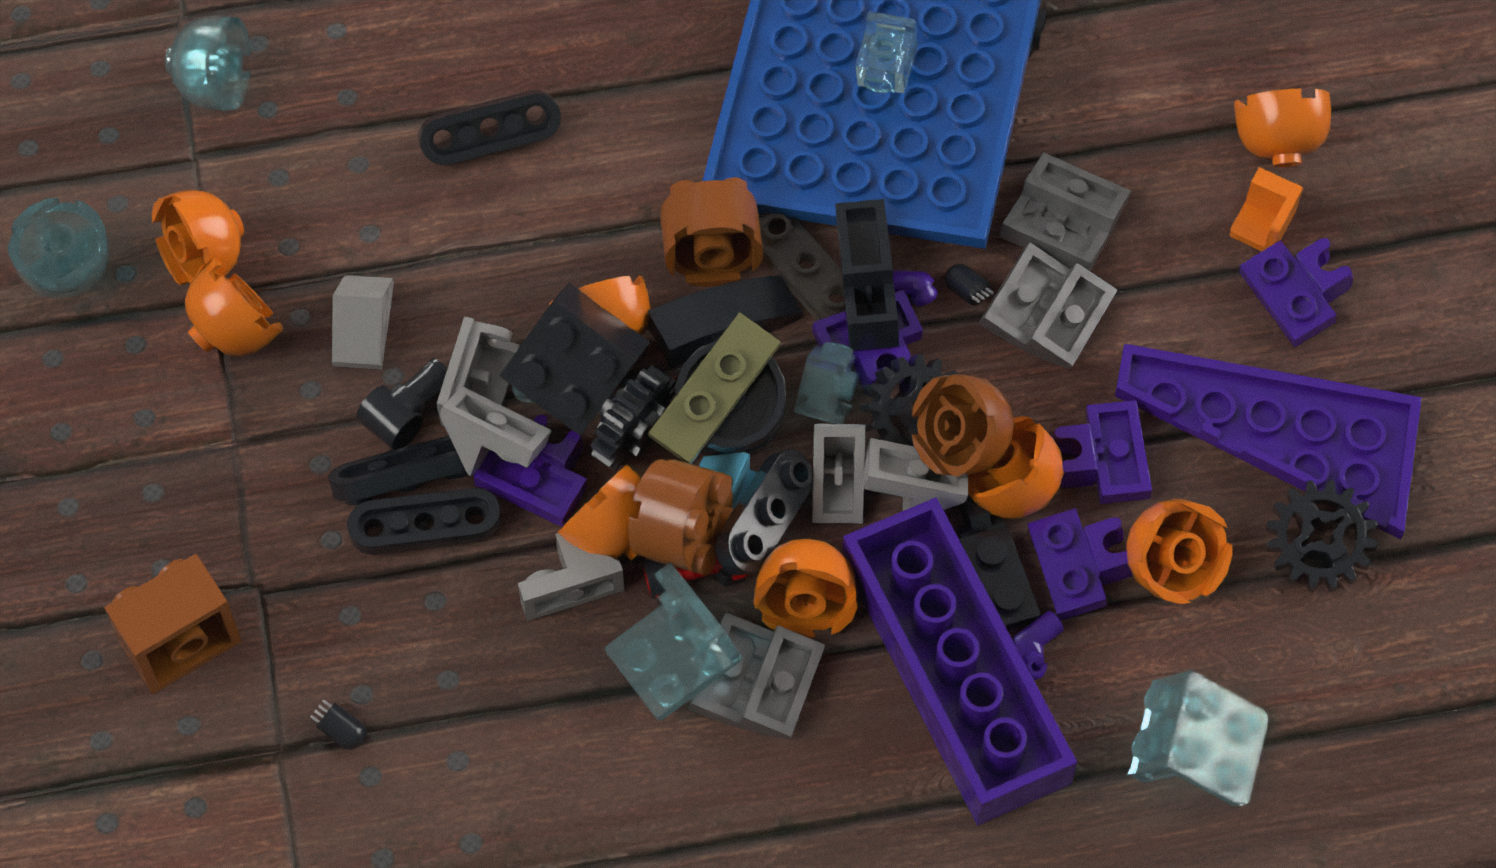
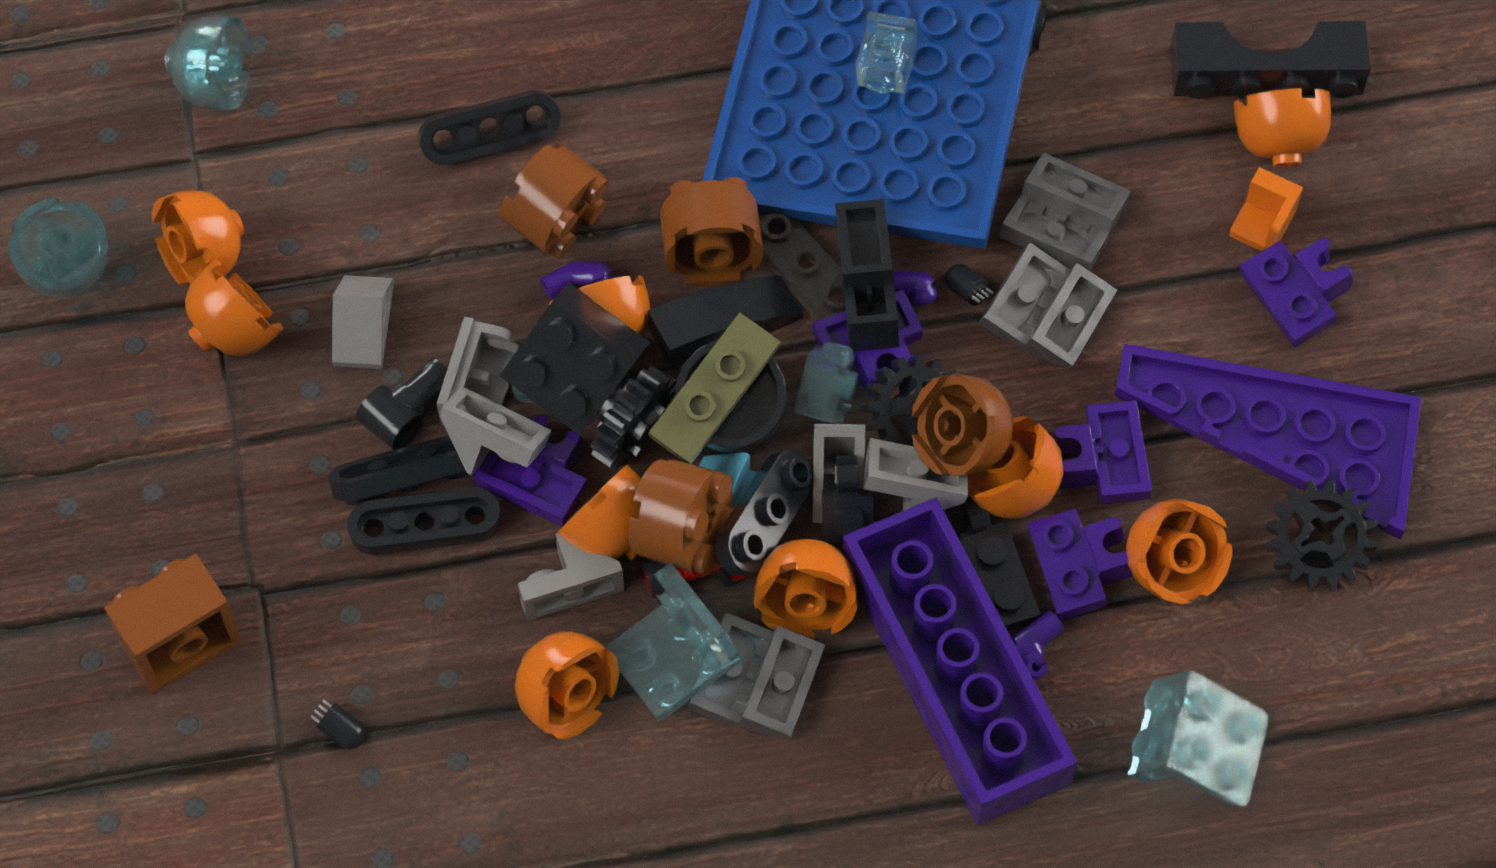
(554, 199): none -> dark orange brick
(564, 682): none -> orange cylinder
(575, 273): none -> dark purple arm
(847, 506): none -> black plate
(1212, 63): none -> black arch

